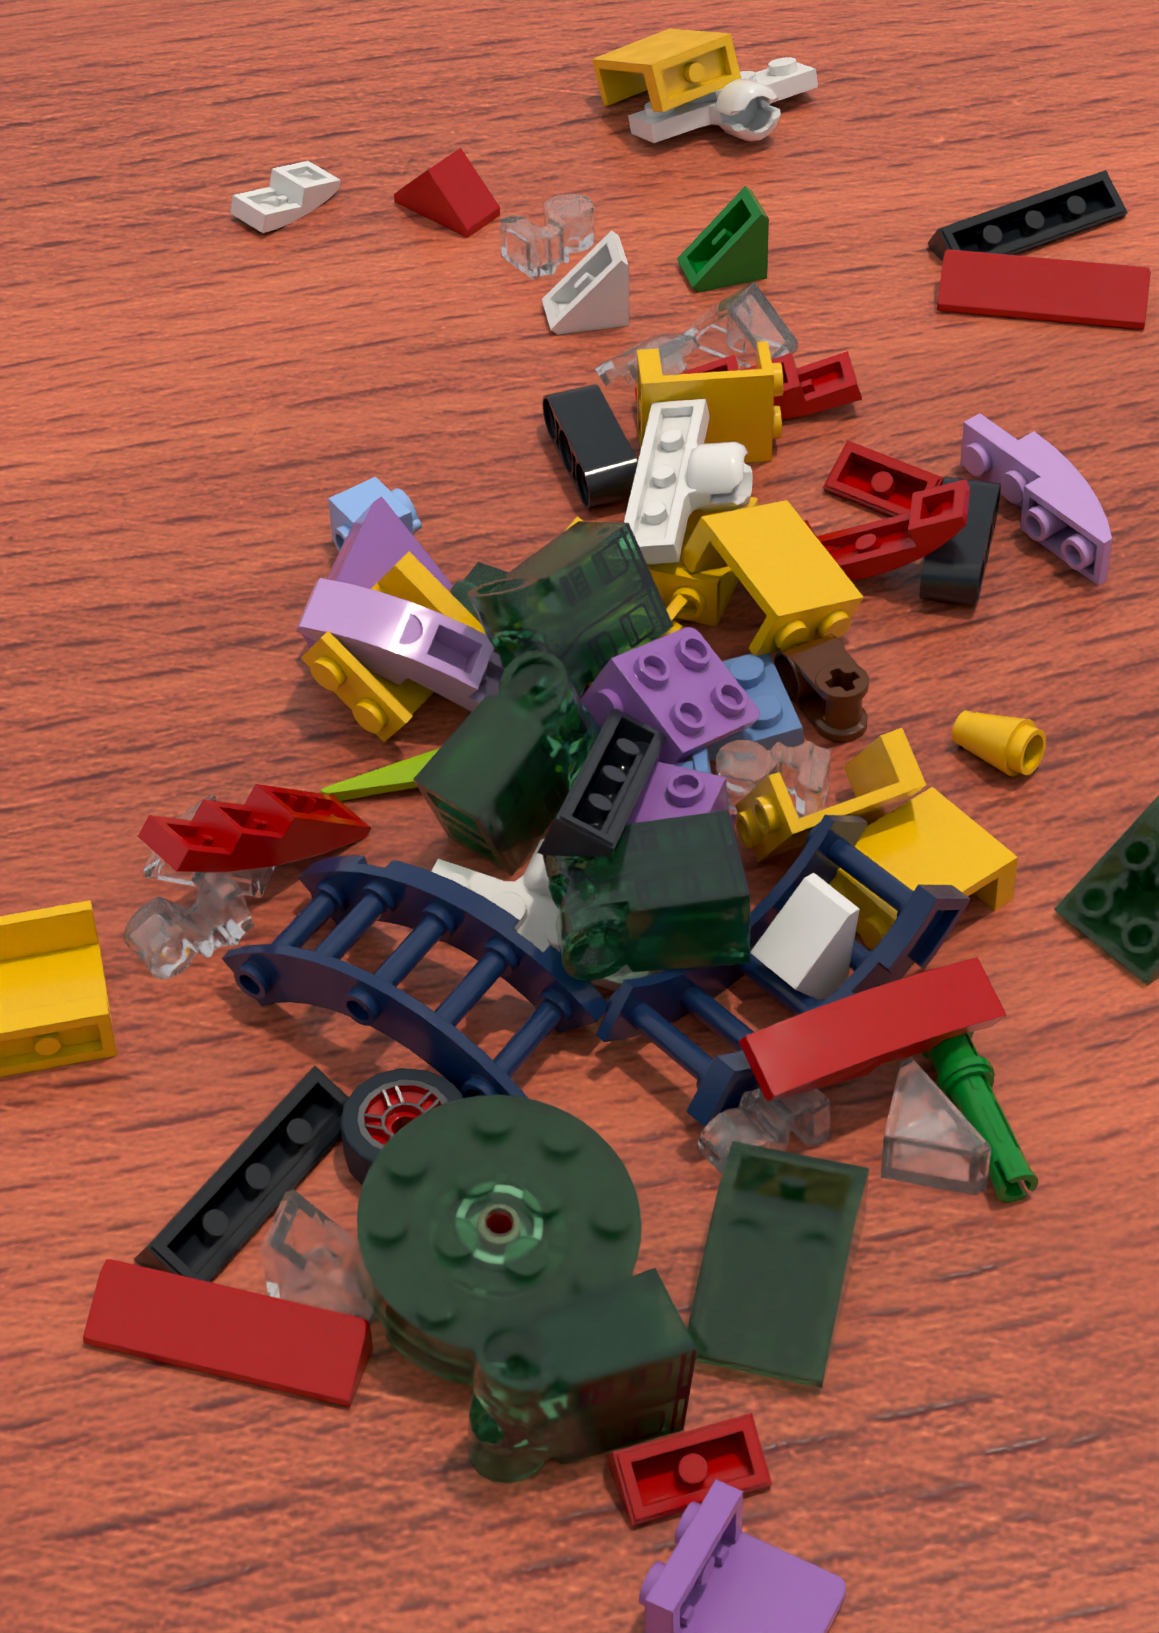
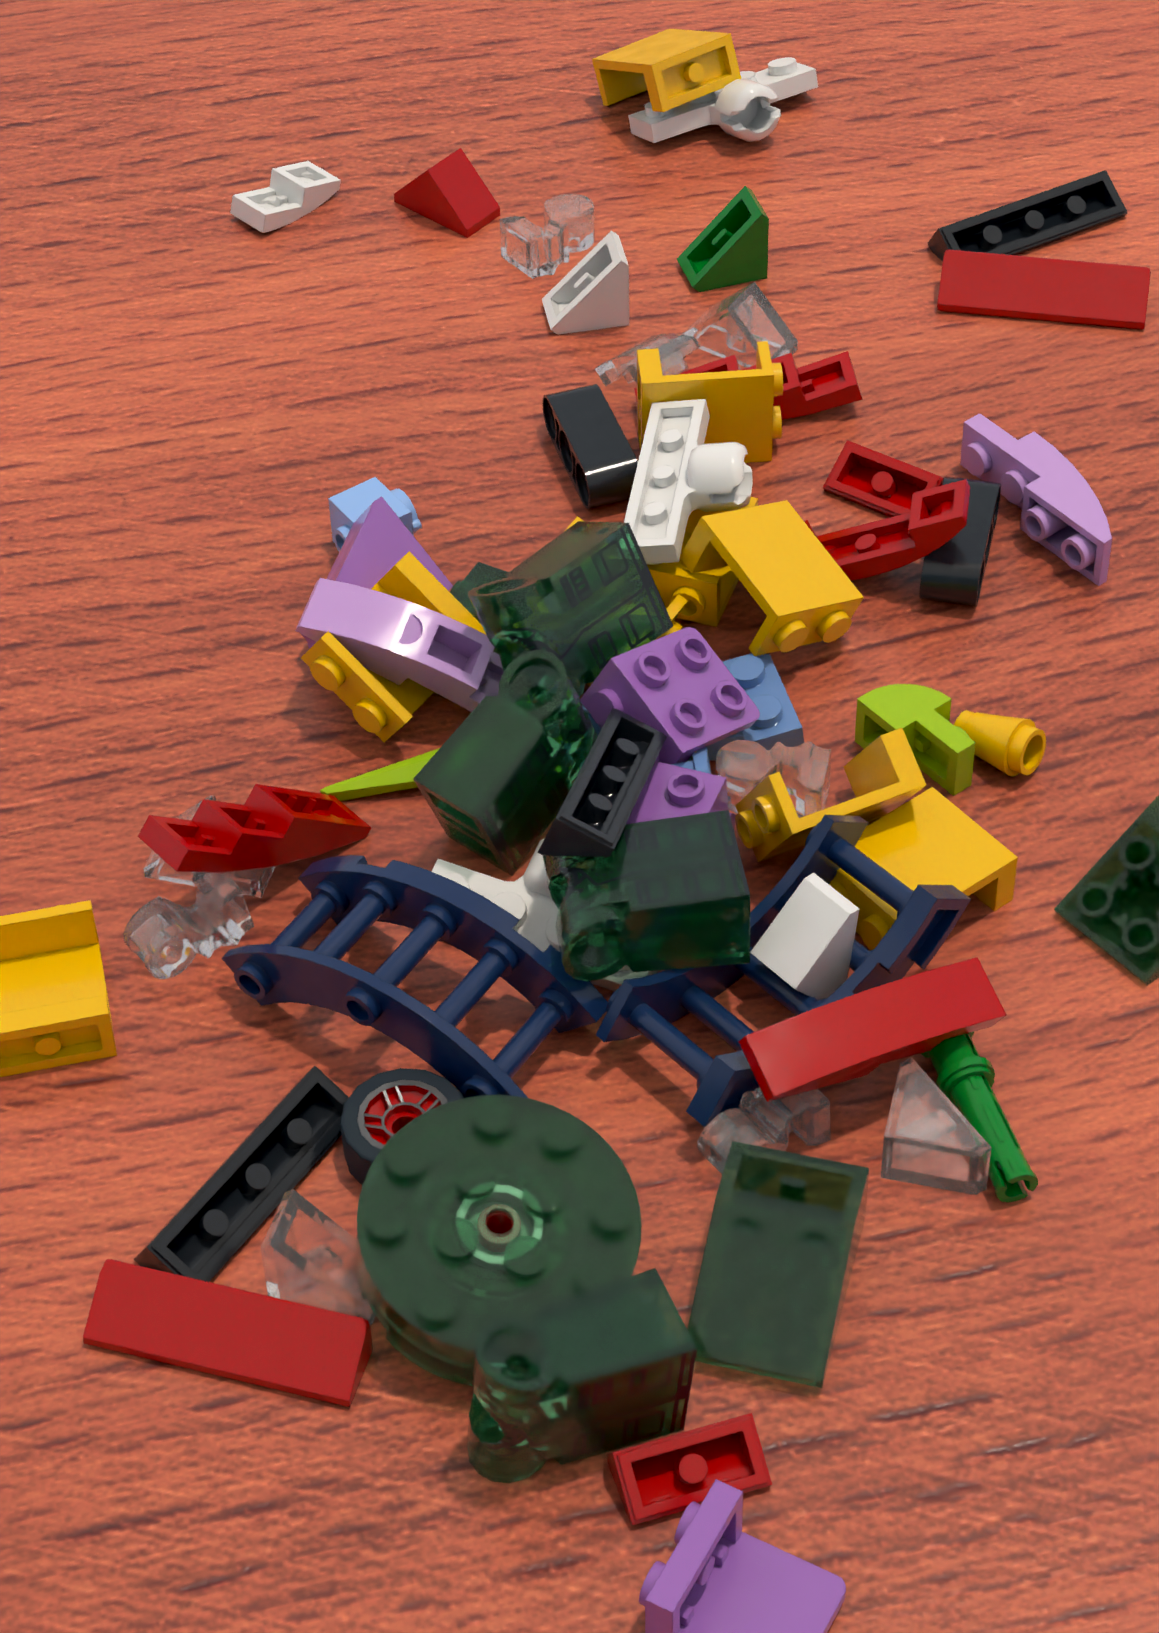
(826, 686): reddish brown piece -> none
(924, 714): none -> lime brick

